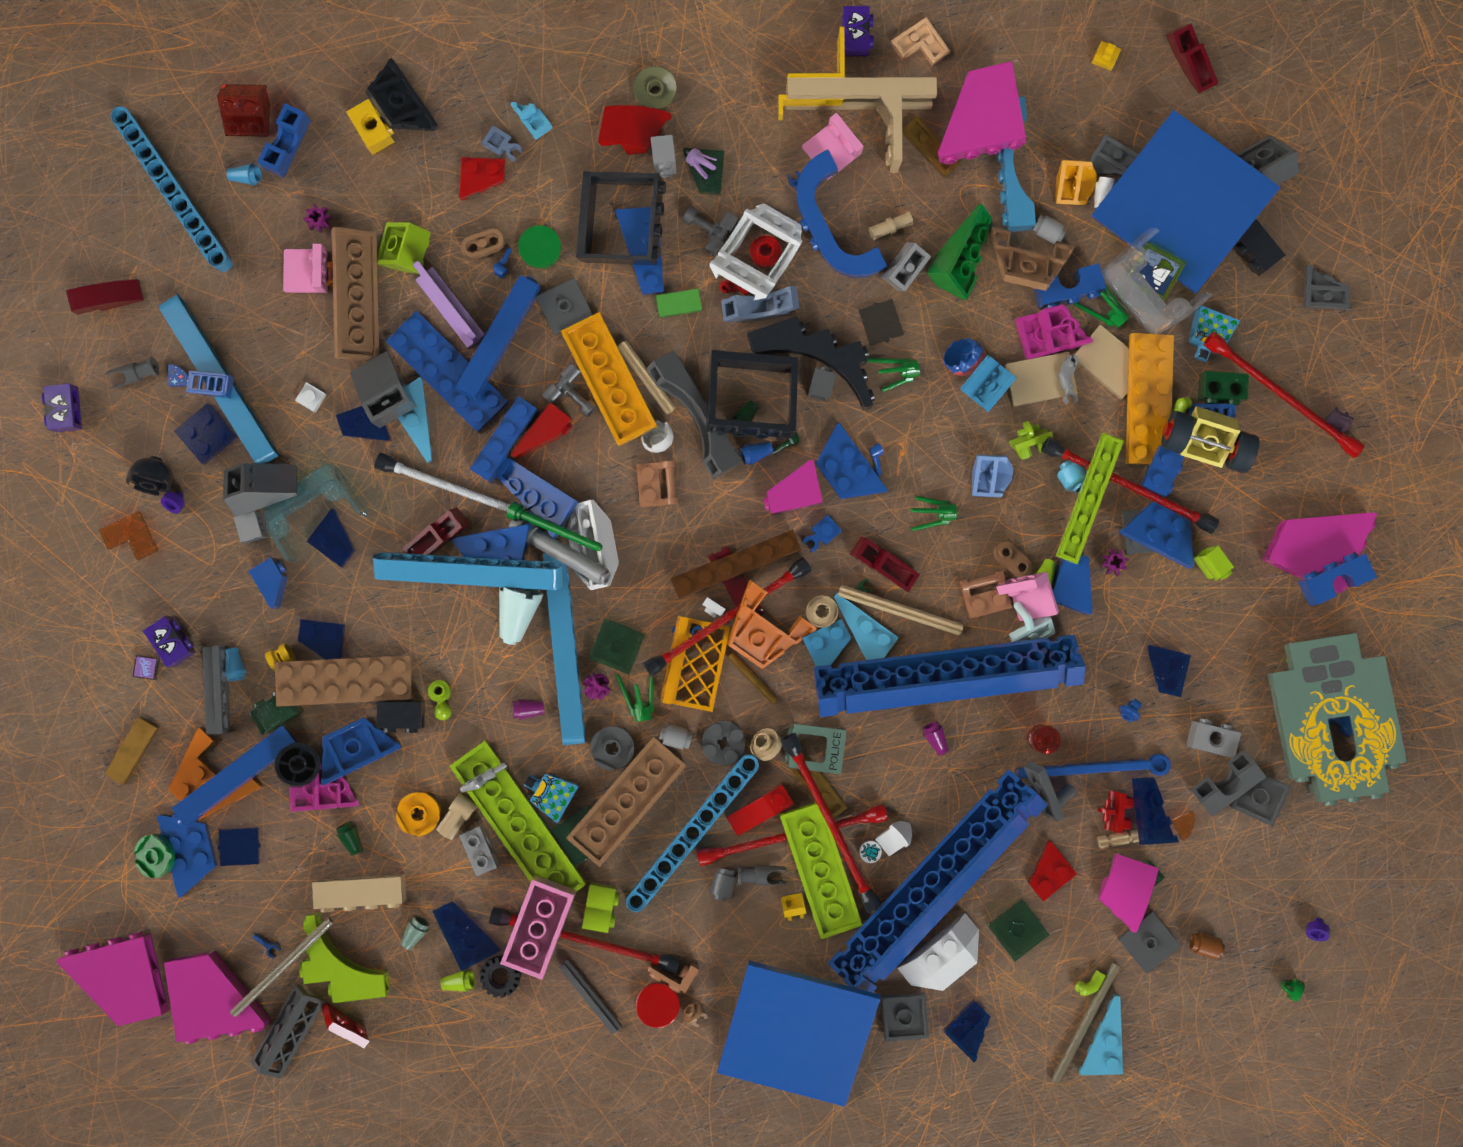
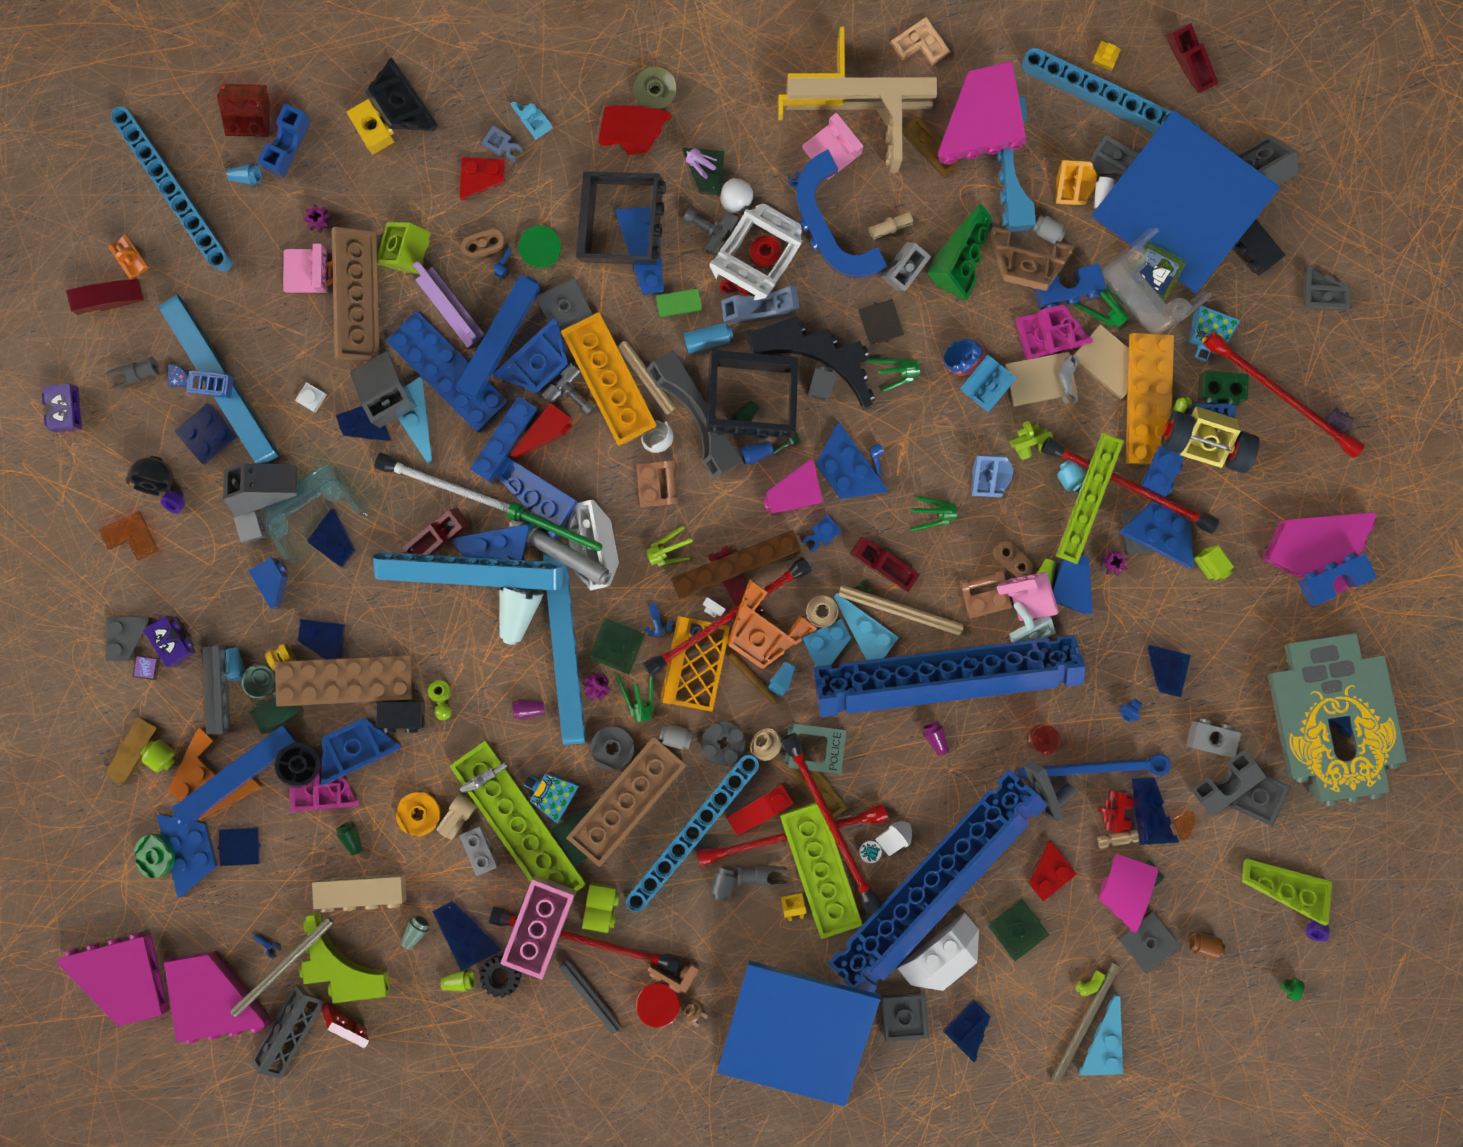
(123, 636): none -> dark grey wing
(128, 257): none -> orange hips
(158, 756): none -> lime head
(258, 681): none -> sand green hair
(537, 360): none -> blue wing
(658, 554): none -> lime plant
(659, 630): none -> blue piece
(664, 155): light grey brick -> none
(707, 337): none -> dark azure brick
(736, 195): none -> white hair
(781, 680): none -> dark azure cone
(857, 27): dark purple brick -> none
(1101, 87): none -> dark azure beam
(1296, 890): none -> lime wing

